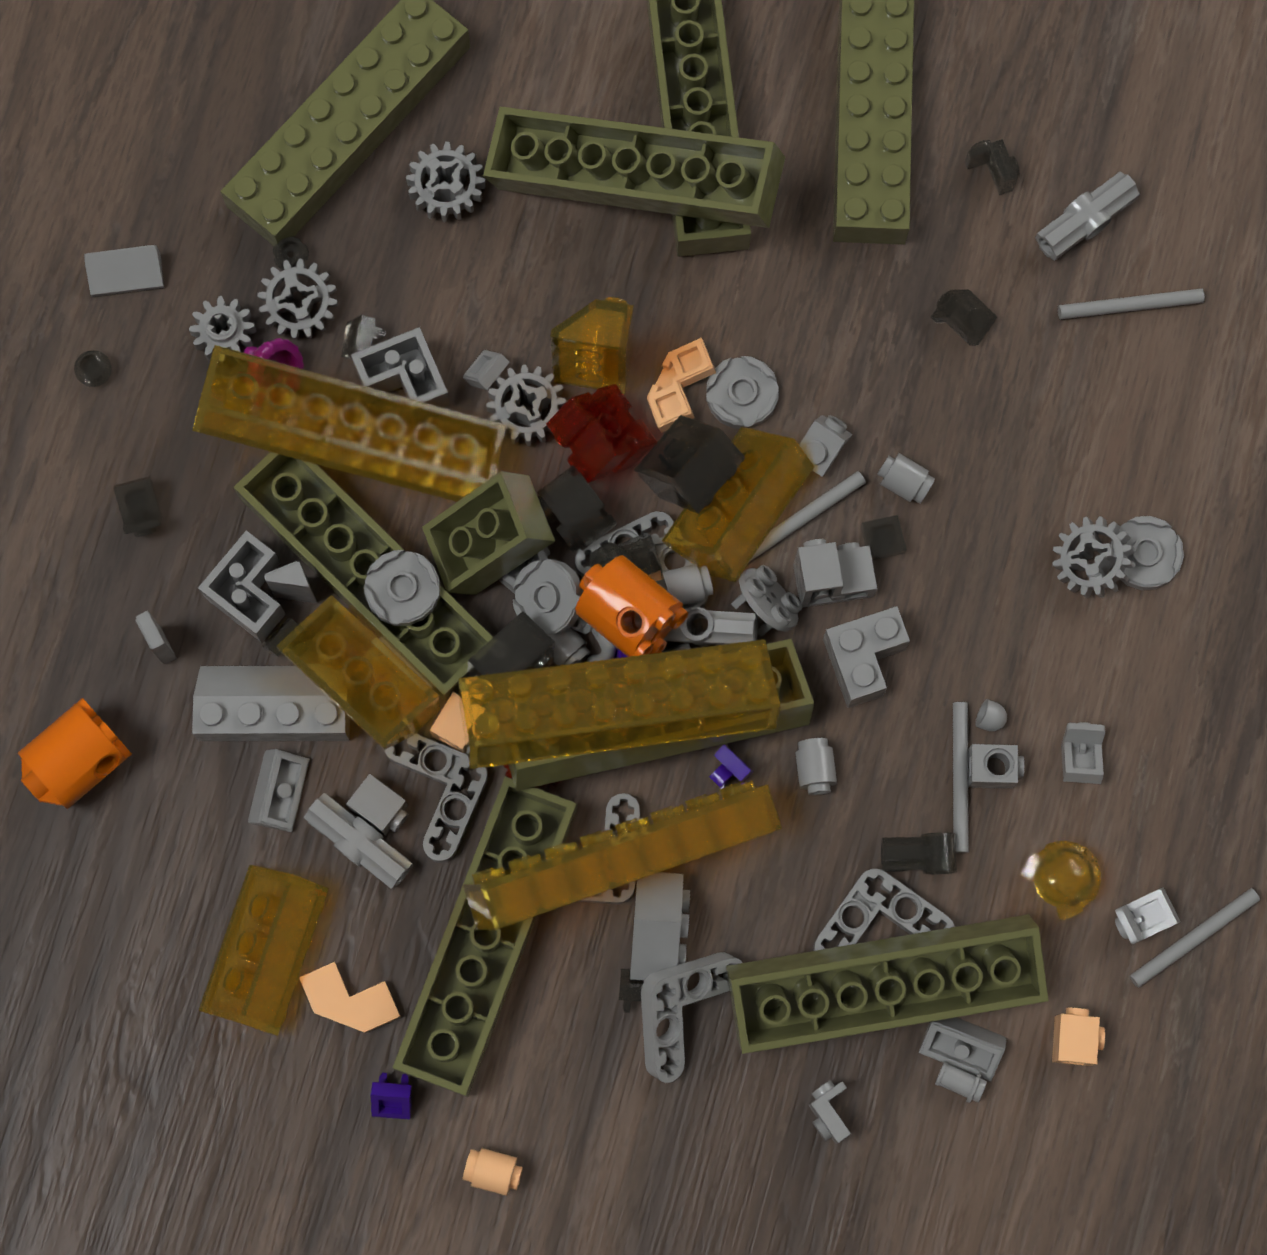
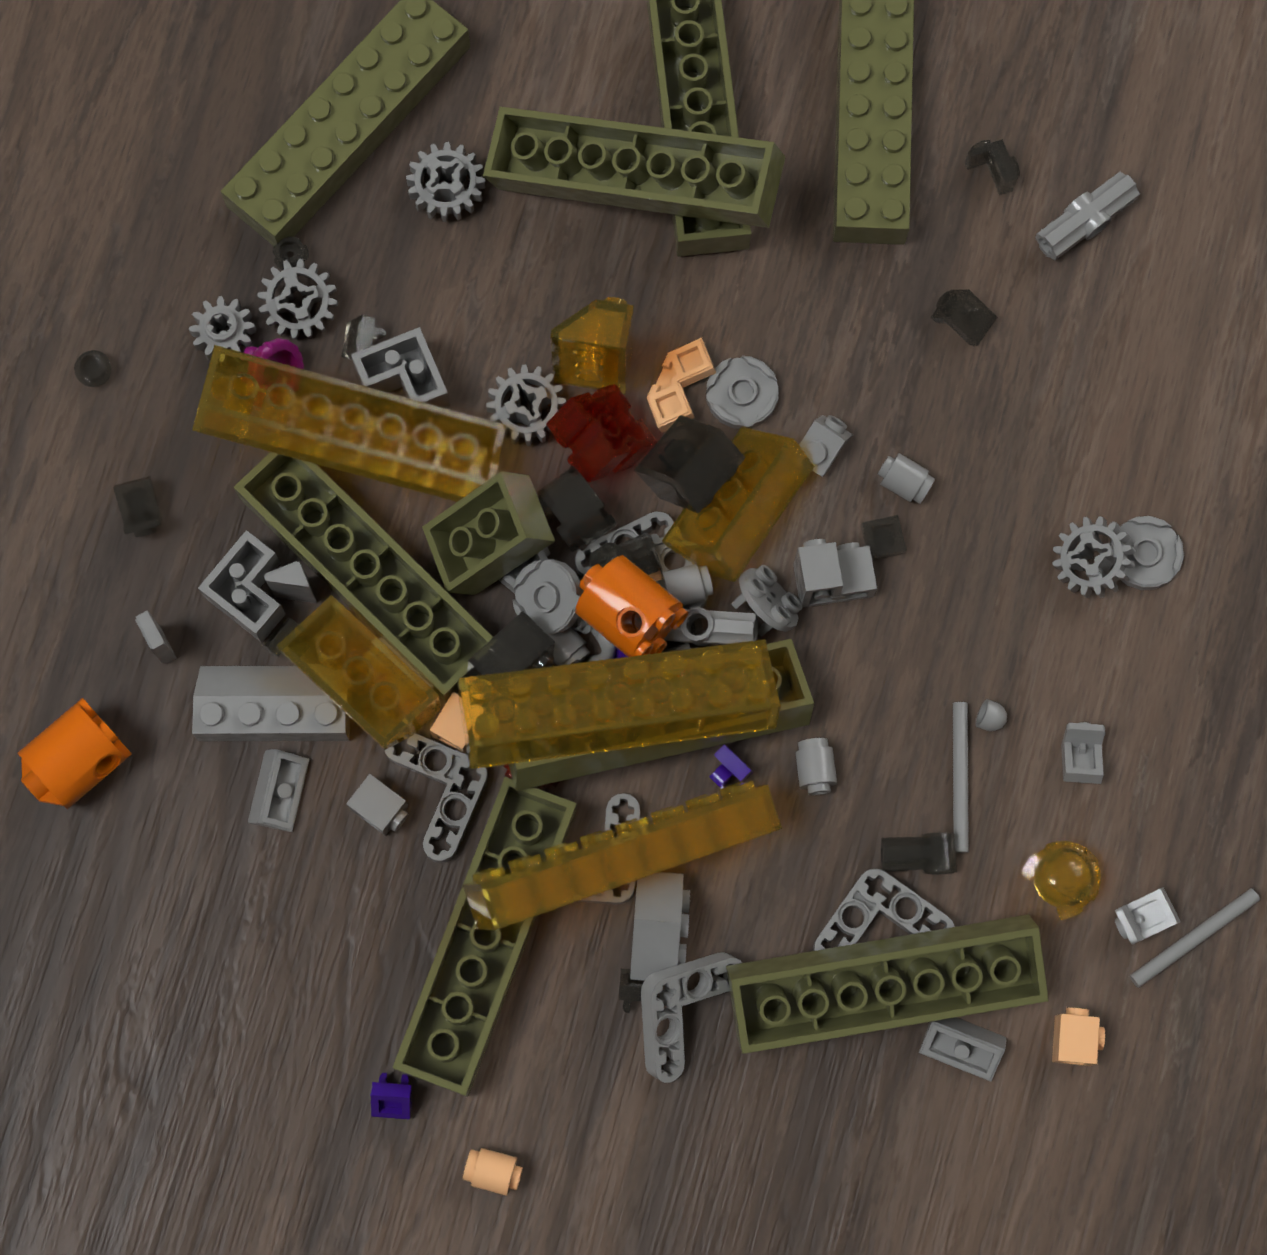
(124, 270): light grey slope -> none
(264, 949): clear yellow slope -> none
(358, 841): light grey piece -> none
(361, 1011): light nougat tile -> none
(402, 588): light grey tile -> none
(485, 369): light grey tile -> none
(811, 511): light grey bar -> none
(828, 1122): light grey bracket -> none
(858, 646): light grey brick -> none
(961, 1082): light grey pin -> none
(979, 774): light grey brick -> none
(1131, 303): light grey bar -> none

